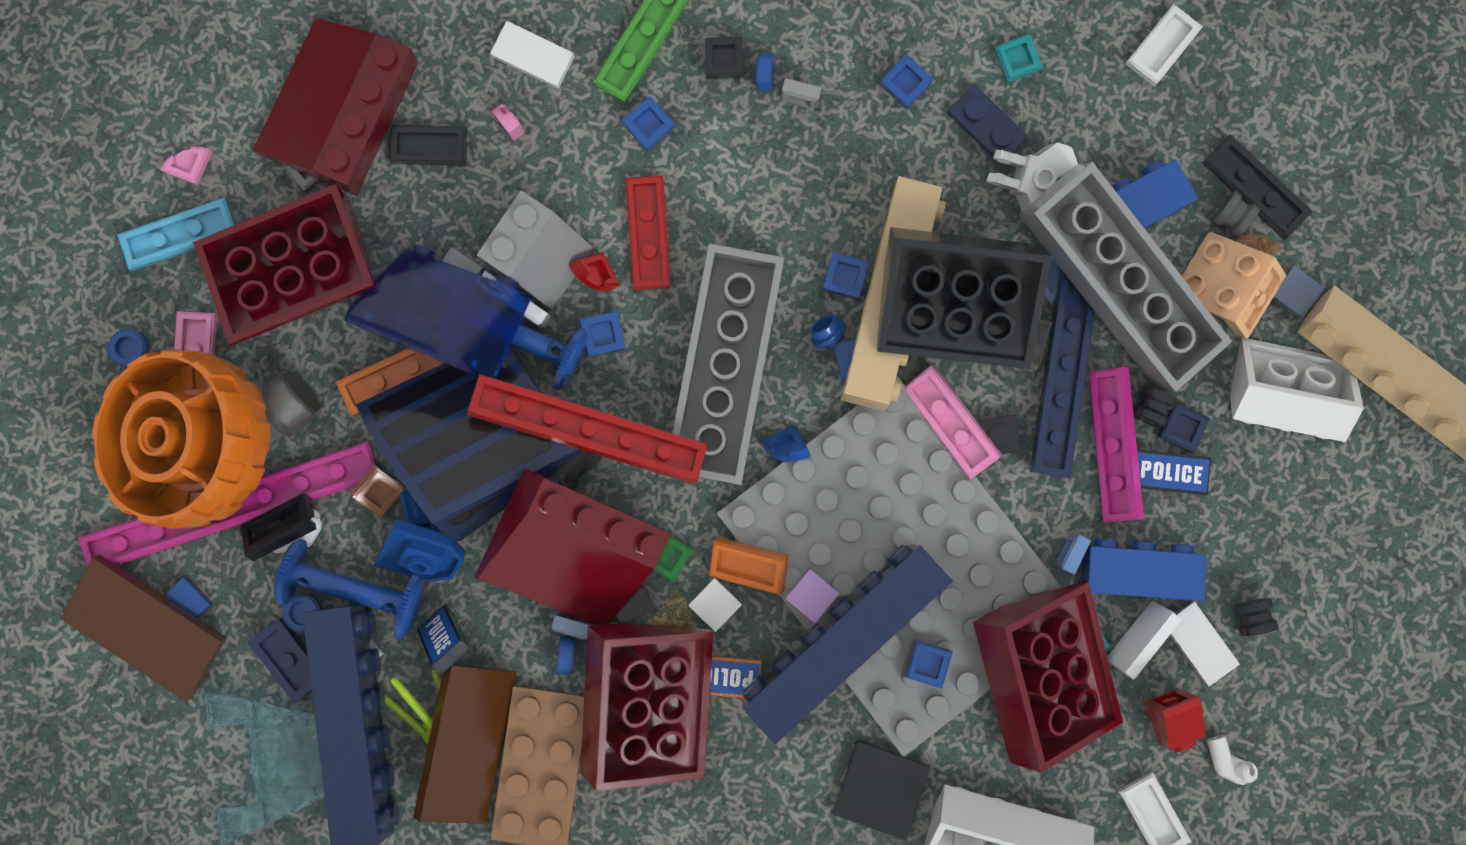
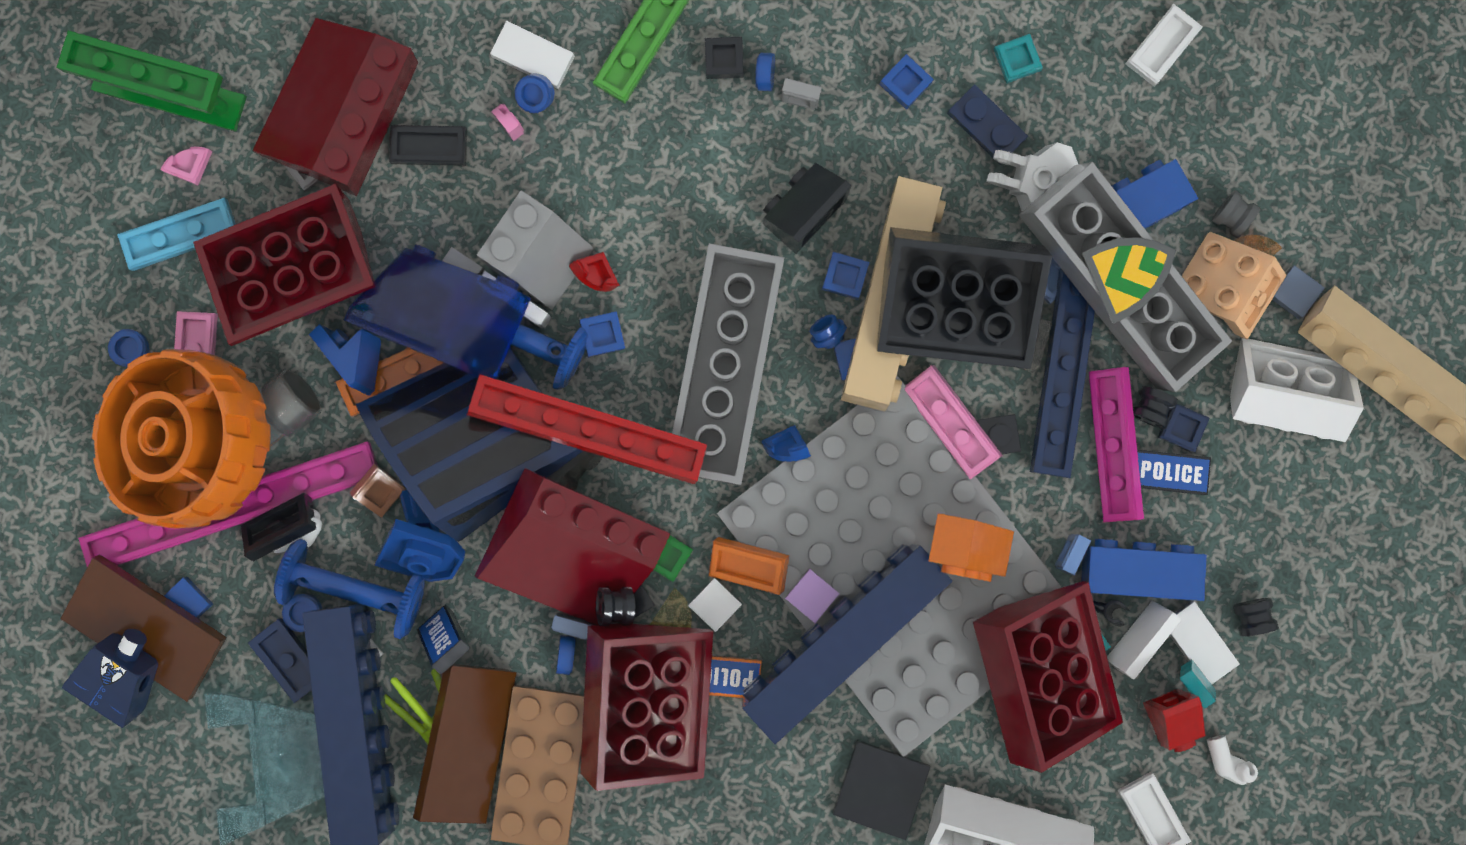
(115, 677): none -> dark blue torso
(151, 81): none -> green fence
(353, 358): none -> blue slope
(534, 93): none -> blue tile
(615, 606): none -> black wheel
(648, 123): blue plate -> none
(648, 233): red tile -> none
(806, 206): none -> black slope
(928, 664): blue tile -> none
(970, 547): none -> orange brick
(1107, 610): none -> black hand
(1128, 273): none -> sticker
(1197, 683): none -> teal tile
(1249, 177): black tile -> none

